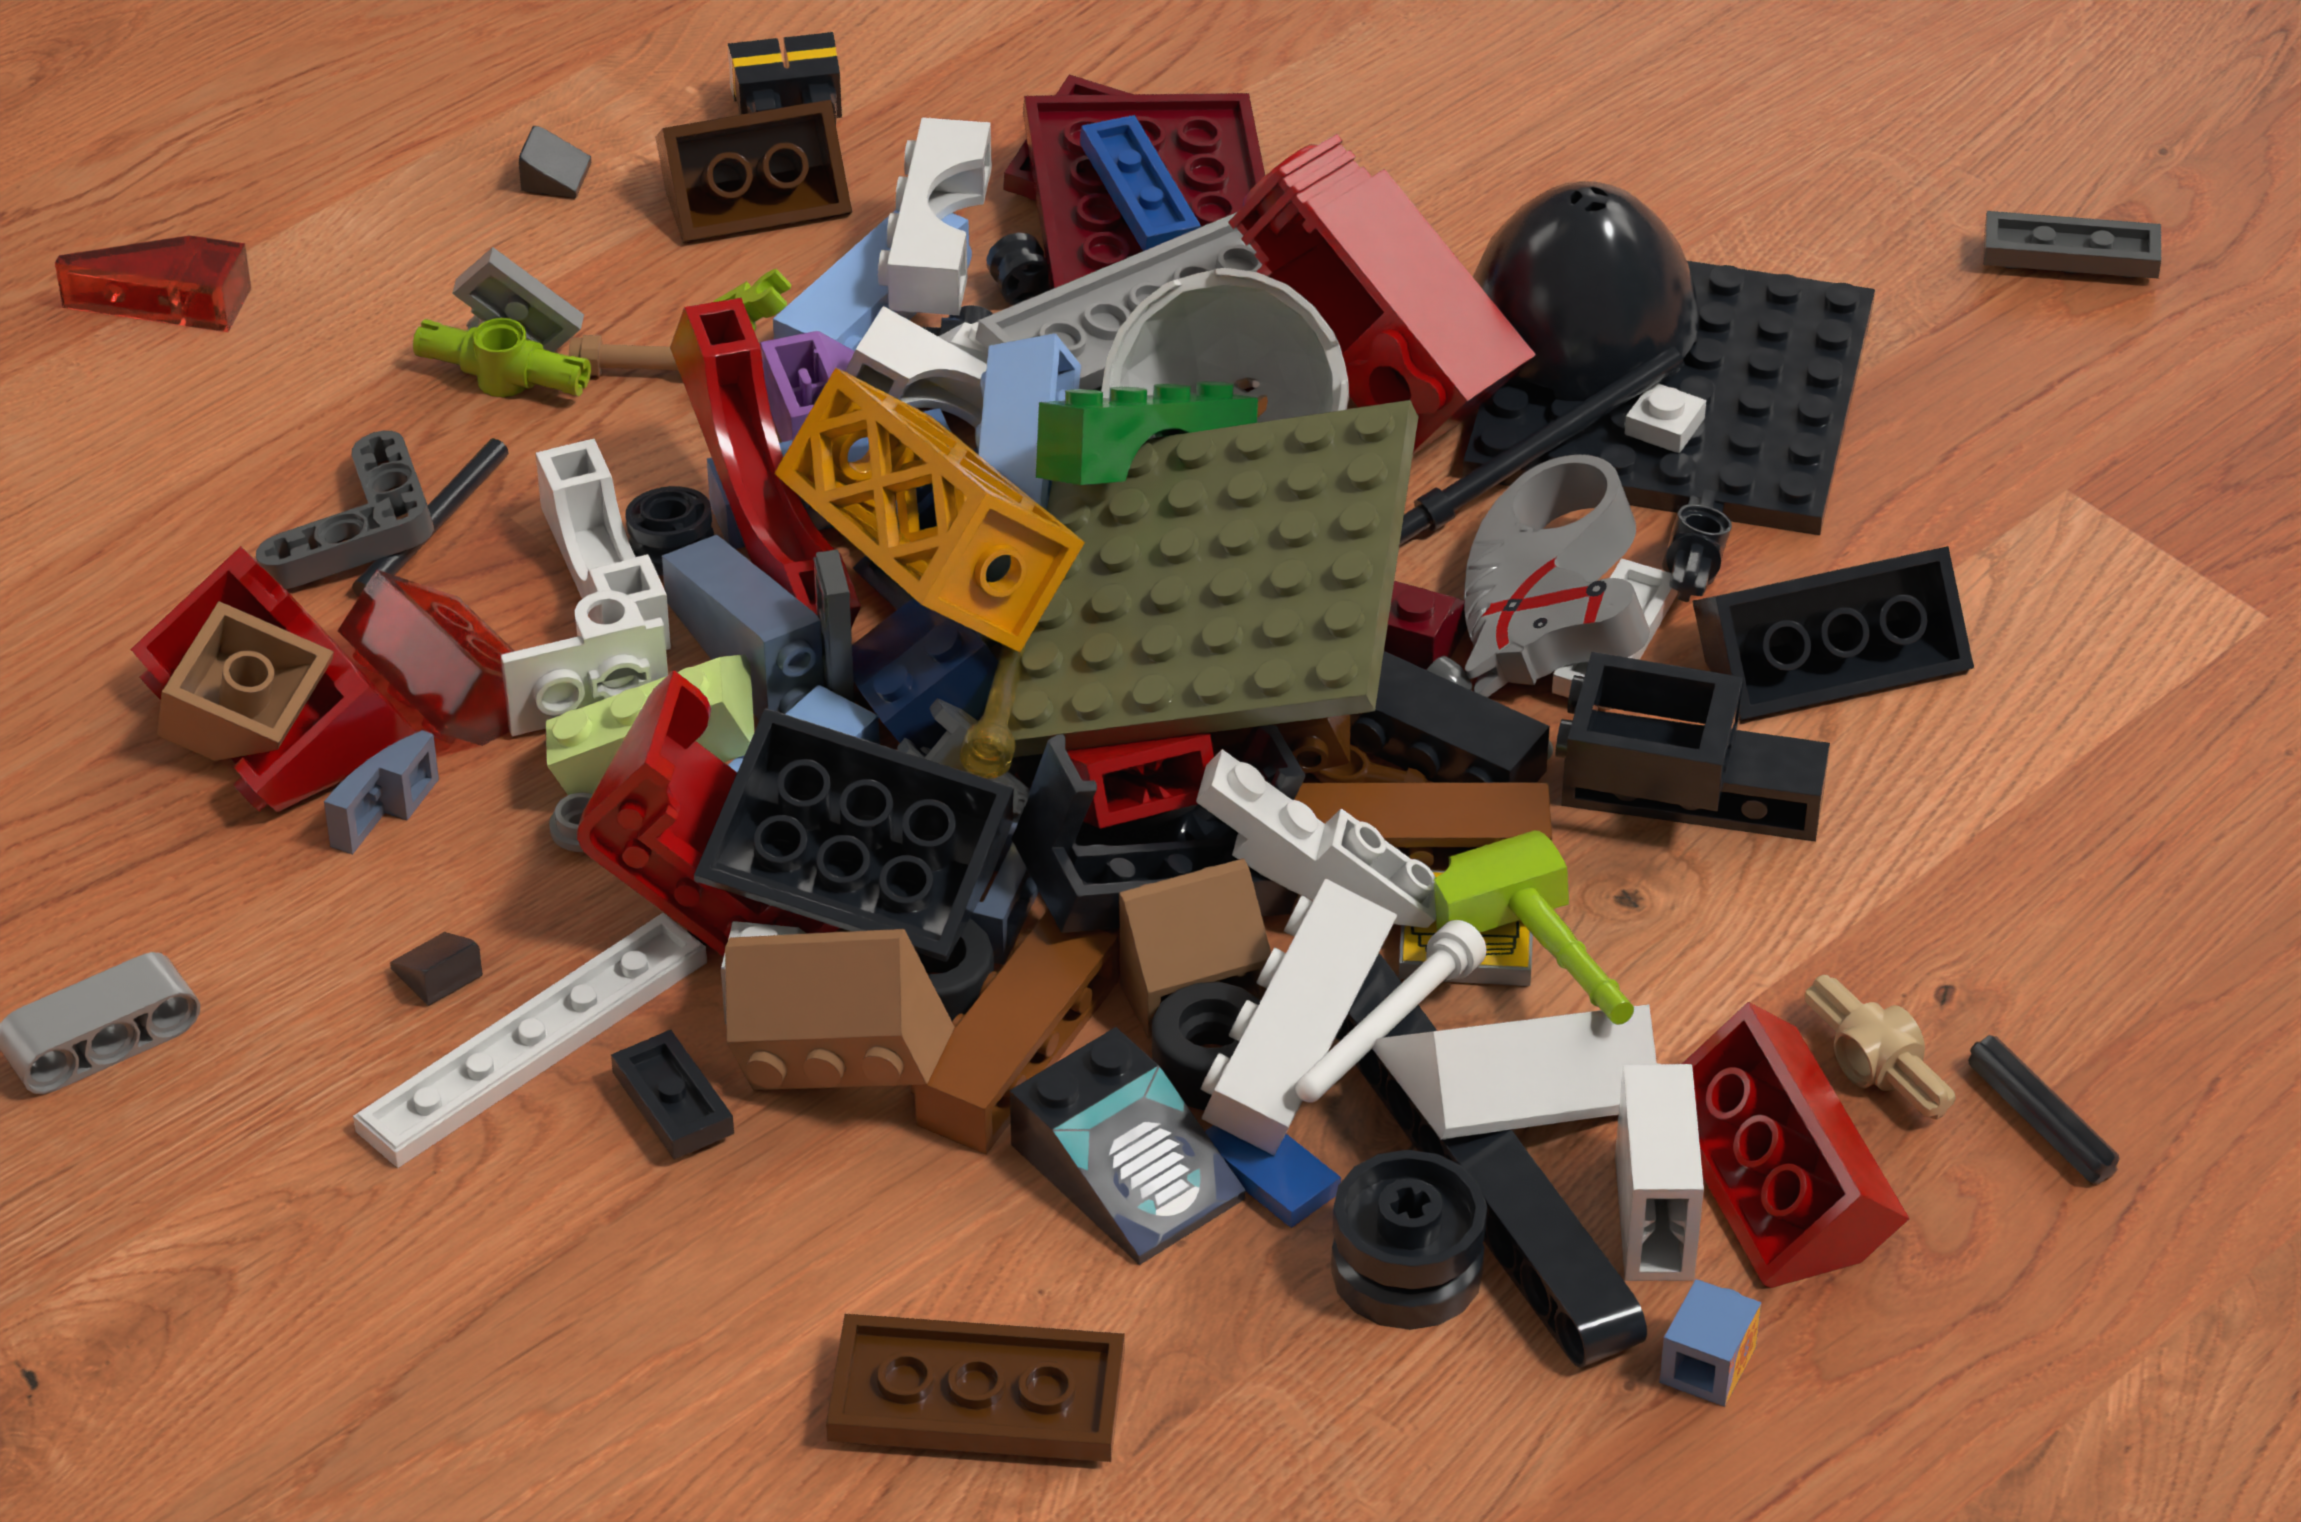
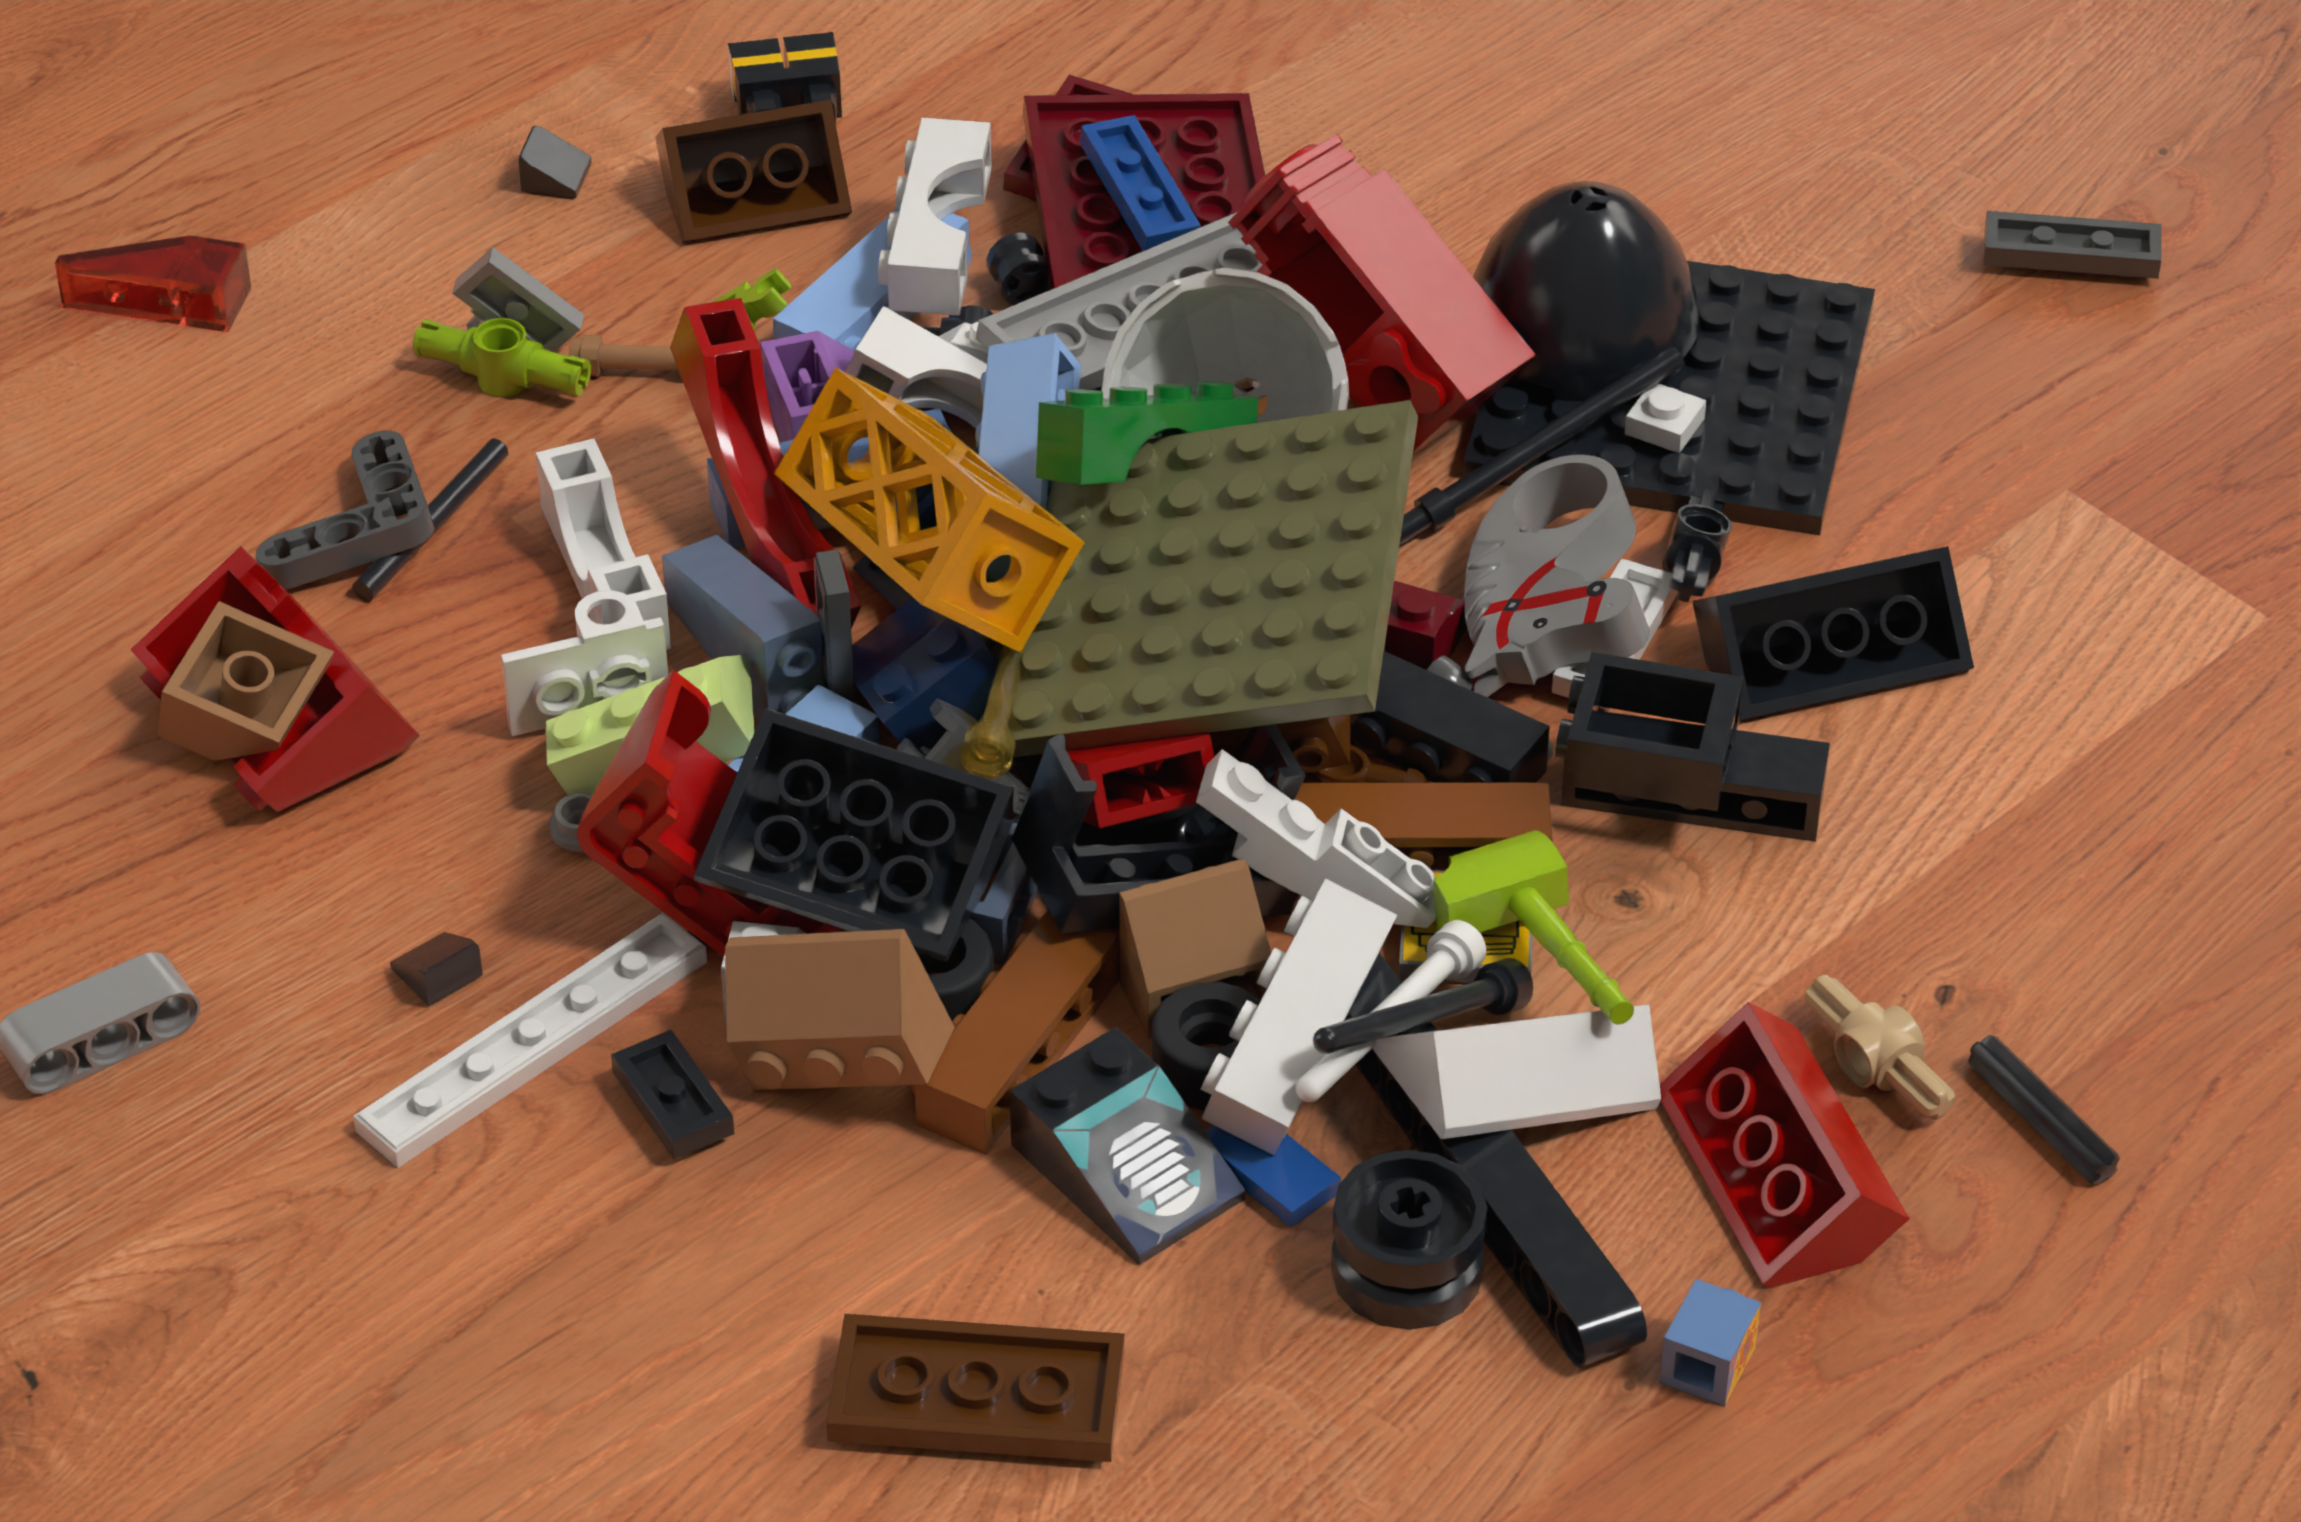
(387, 783): sand blue slope -> none
(432, 656): clear red slope -> none
(667, 521): black wheel -> none
(1498, 988): none -> black piece
(1658, 1172): white brick -> none

